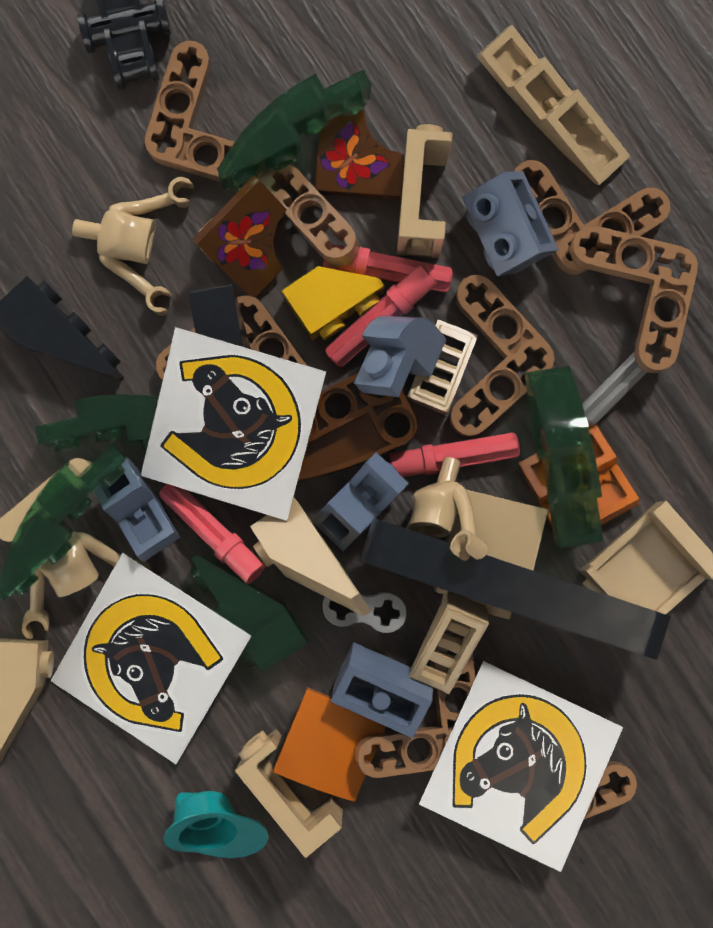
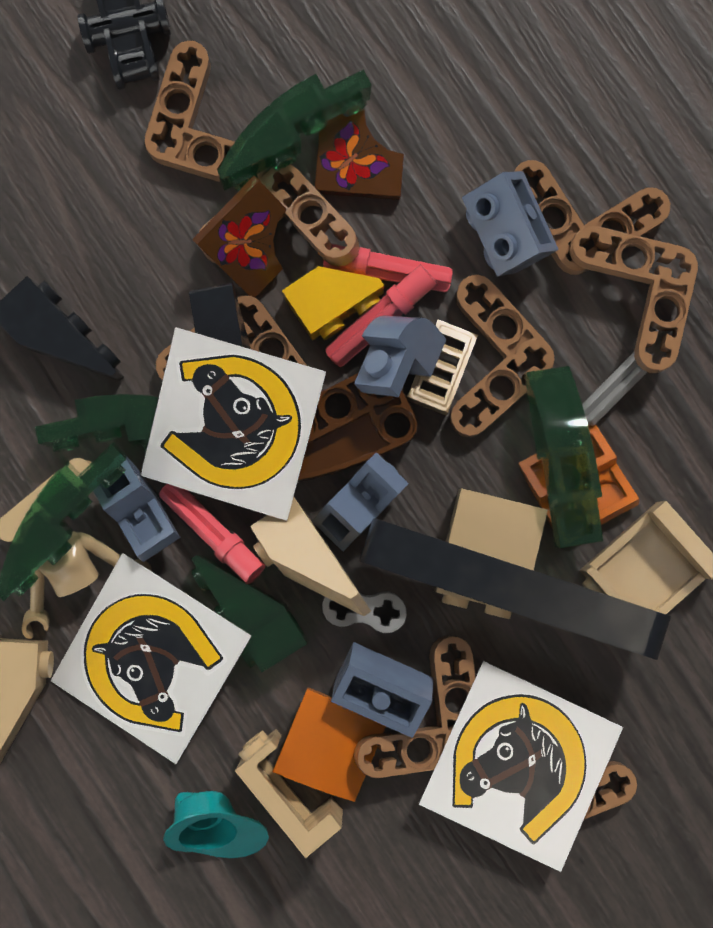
(132, 237): tan piece -> none
(423, 147): tan panel -> none
(436, 510): tan piece -> none
(462, 618): tan slope -> none
(469, 452): coral axle -> none
(553, 106): tan slope -> none

